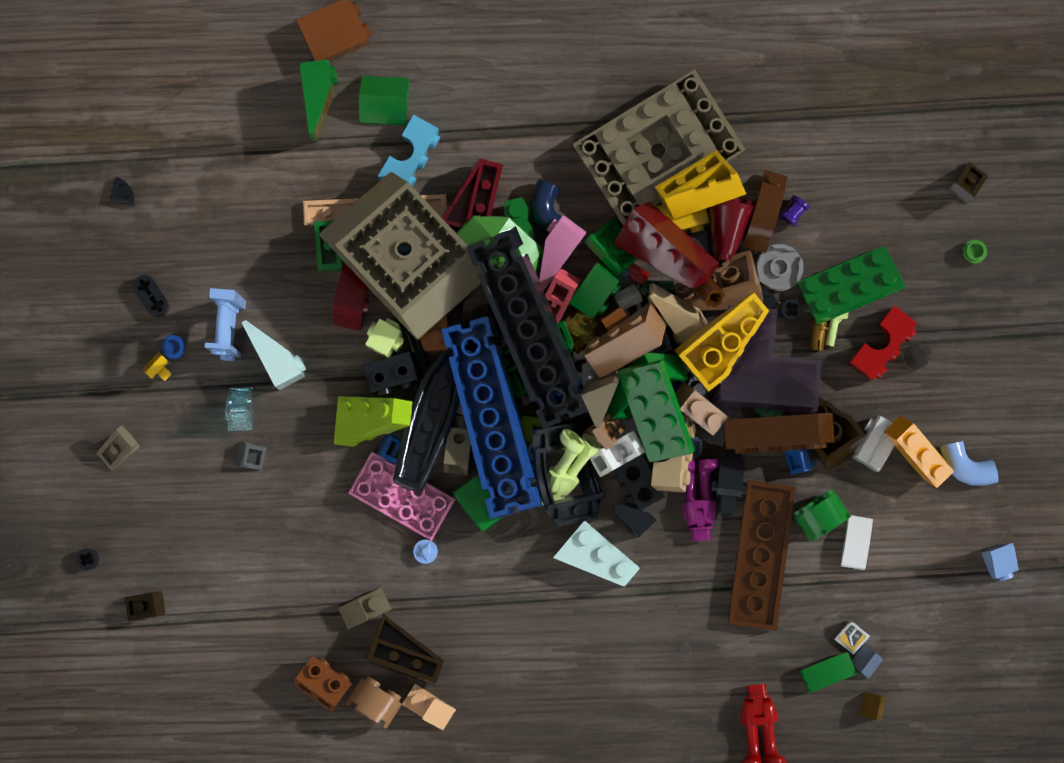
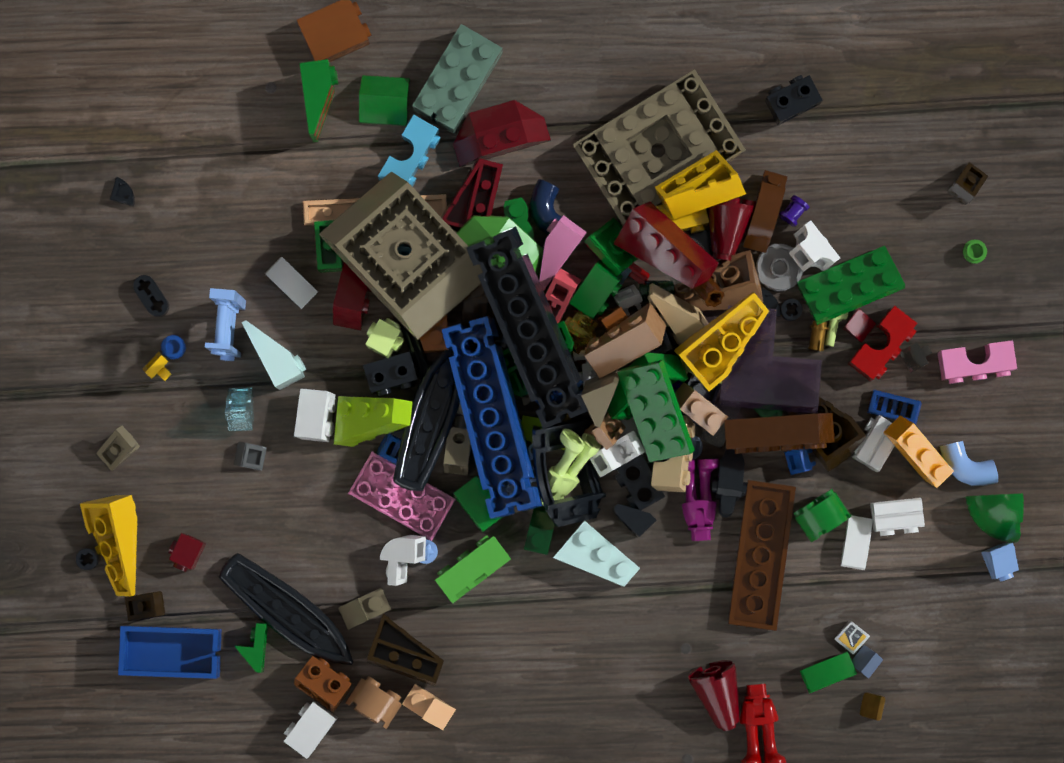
(115, 531): none -> yellow wedge
(169, 651): none -> blue piece
(186, 552): none -> dark red brick
(256, 654): none -> green slope
(285, 610): none -> black piece
(291, 282): none -> white slope
(309, 729): none -> white brick
(315, 415): none -> white brick
(400, 553): none -> white brick
(457, 78): none -> sand green piece
(472, 568): none -> bright green wedge
(499, 132): none -> dark red wedge
(539, 531): none -> dark green slope
(718, 692): none -> dark red cone
(794, 101): none -> black brick
(812, 249): none -> white brick
(859, 325): none -> dark red slope
(892, 415): none -> blue slope
(897, 514): none -> white brick
(998, 515): none -> green brick
(999, 359): none -> bright pink arch

